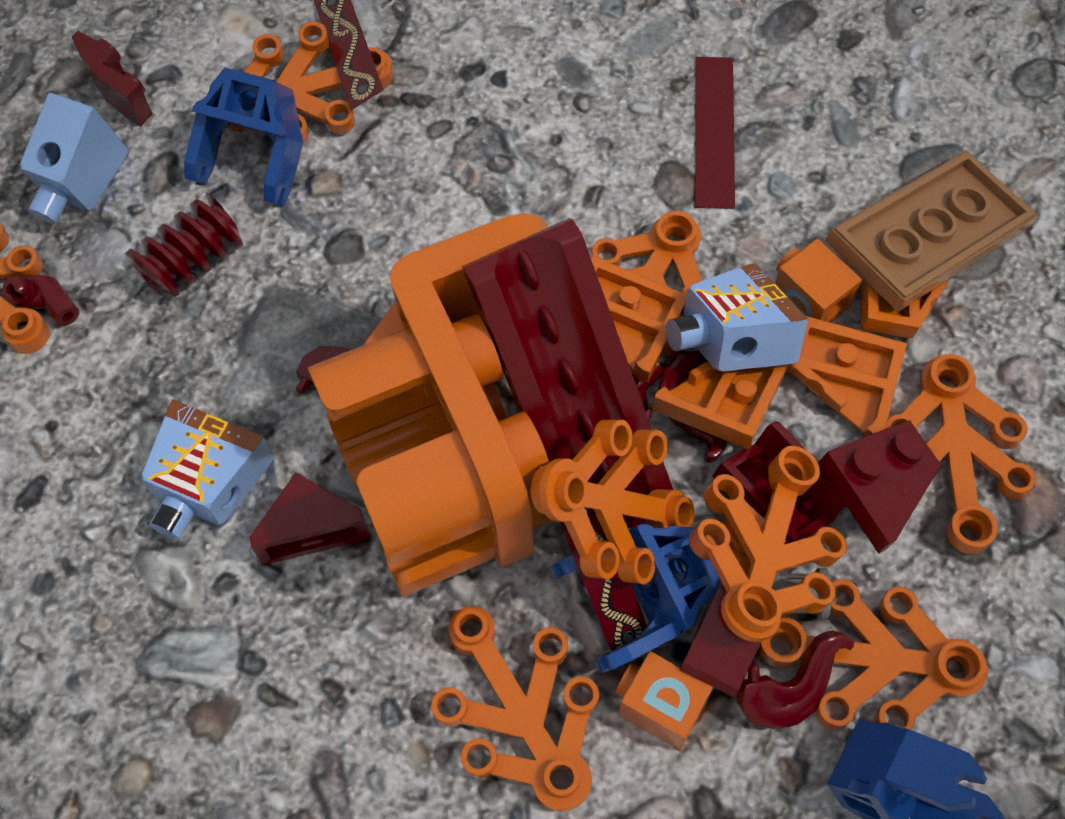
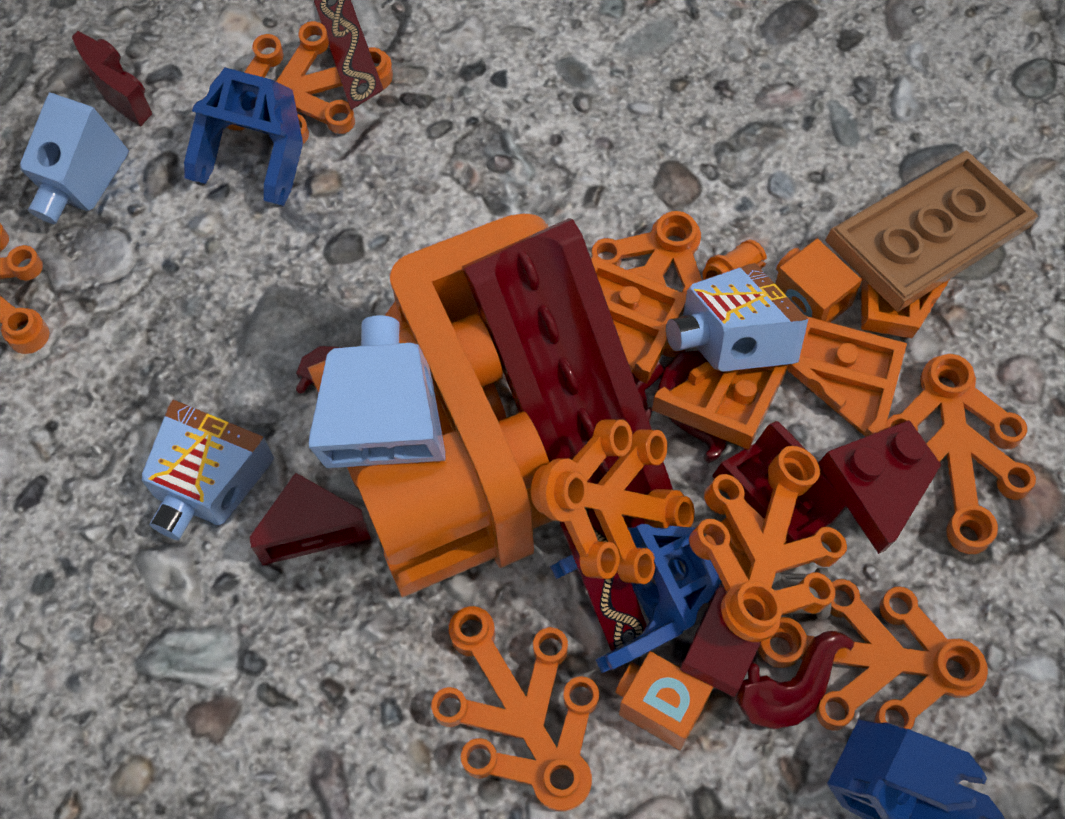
(41, 293): dark red arm -> none
(186, 246): dark red piece -> none
(376, 403): none -> light blue torso
(714, 133): dark red sticker -> none
(744, 254): none -> orange pin

